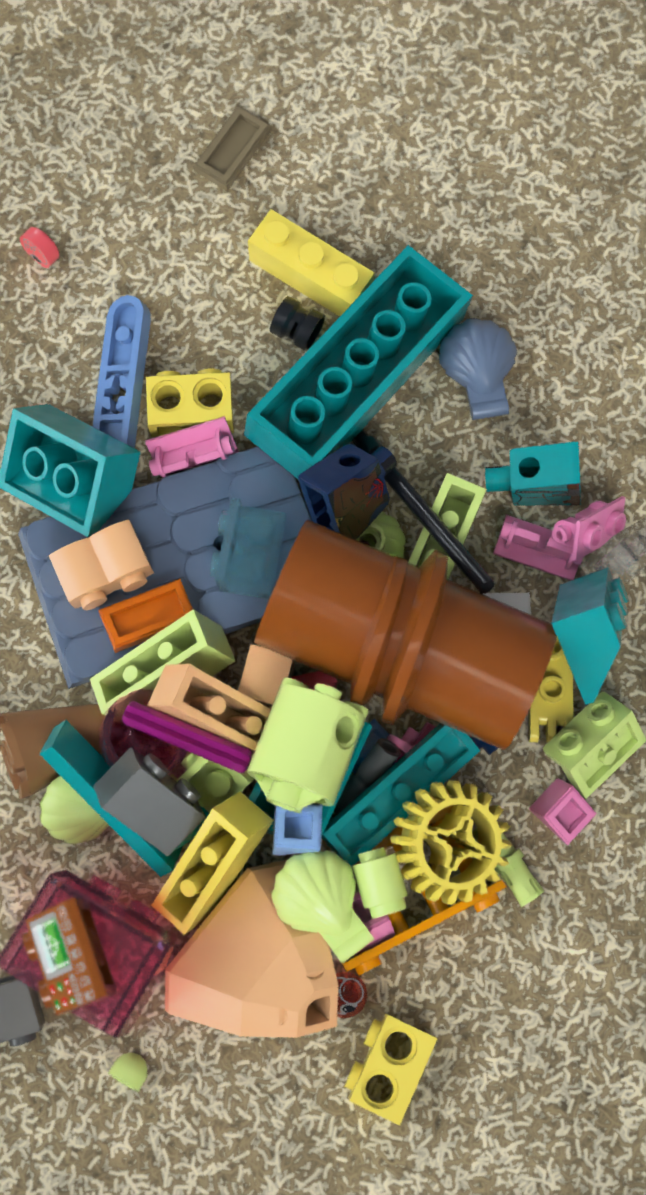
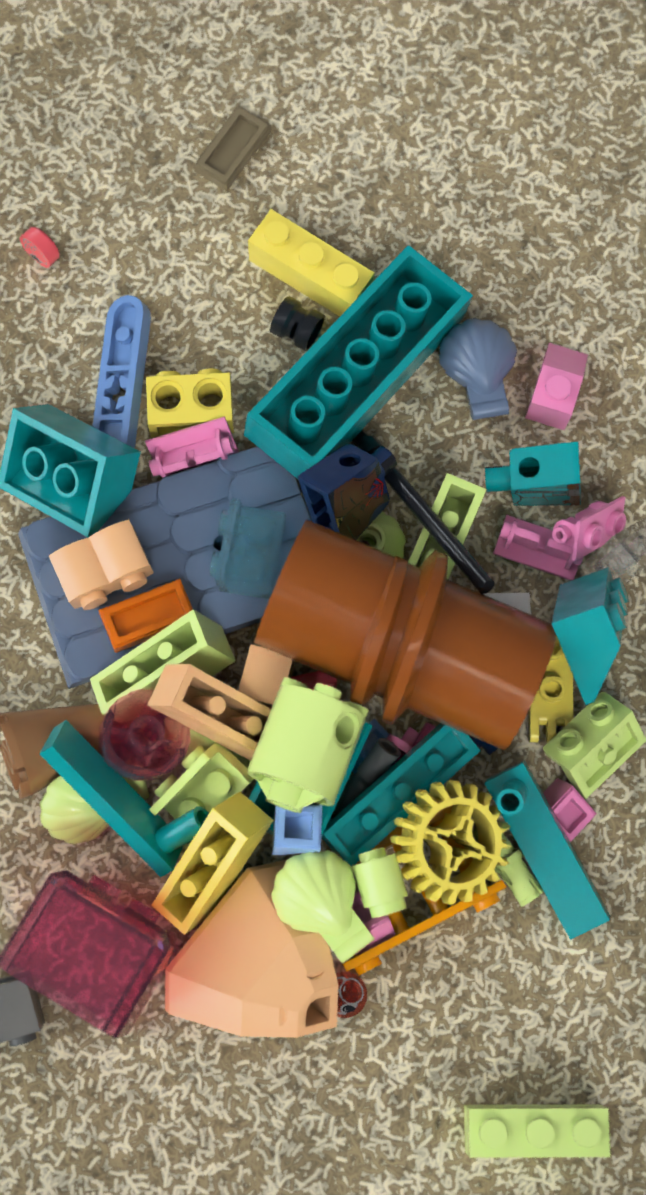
(69, 957): dark orange slope -> none
(130, 1070): yellowish green hinge -> none
(150, 800): dark grey brick -> none
(187, 737): magenta axle -> none
(402, 1071): light yellow brick -> none
(536, 1130): none -> yellowish green brick
(547, 850): none -> teal piece
(557, 386): none -> bright pink slope

